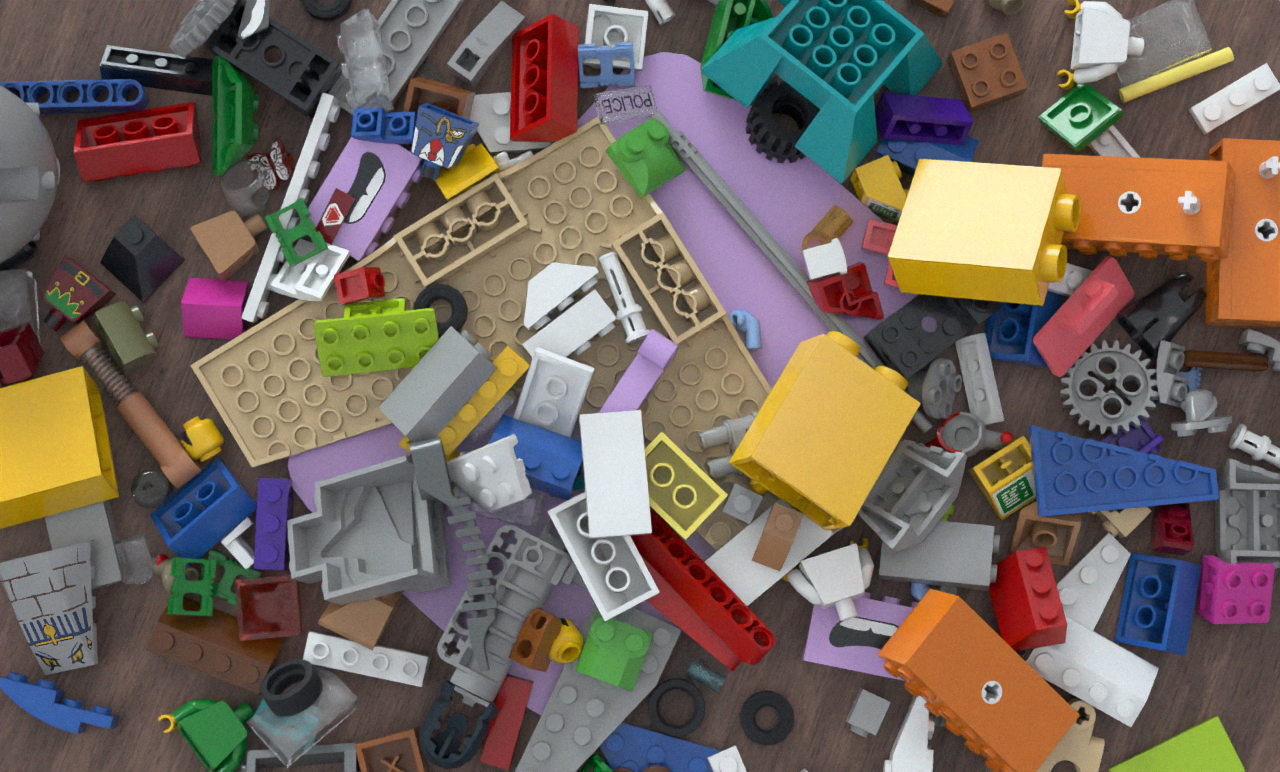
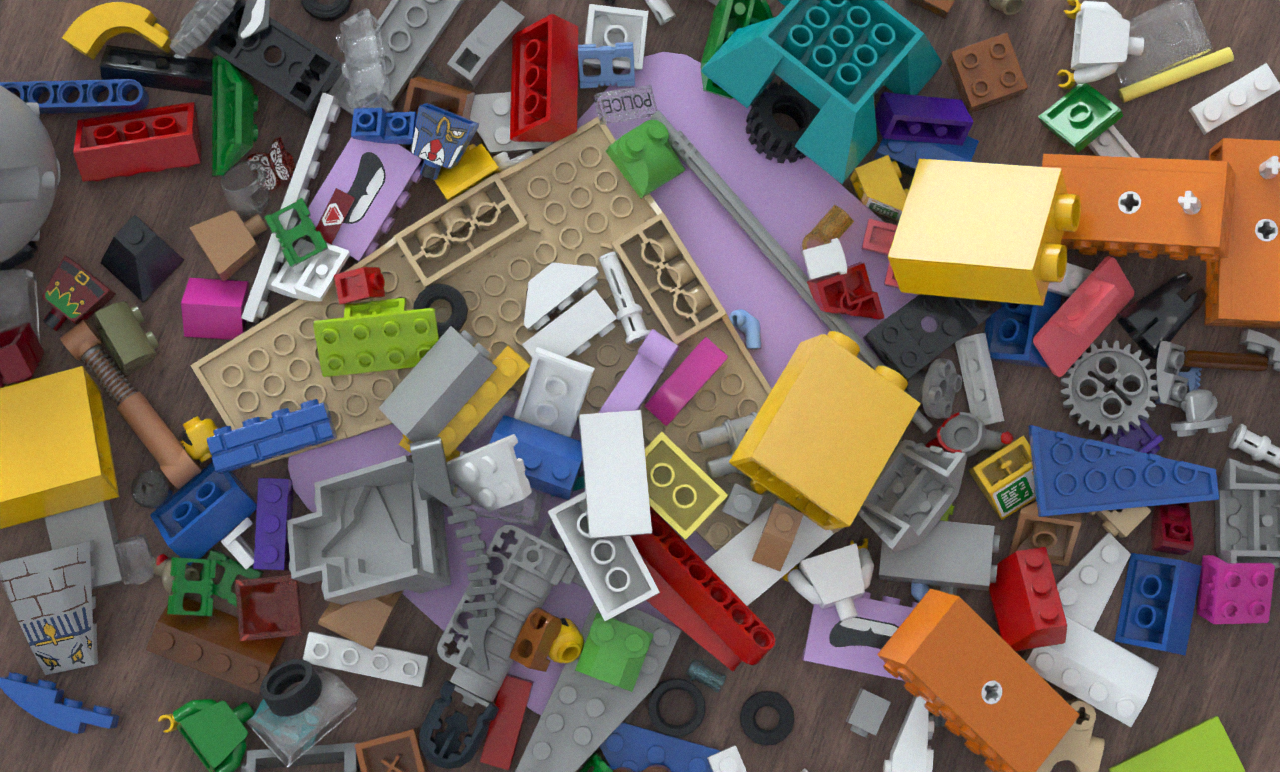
(111, 19): none -> yellow arch
(272, 437): none -> blue brick
(686, 381): none -> dark pink slope

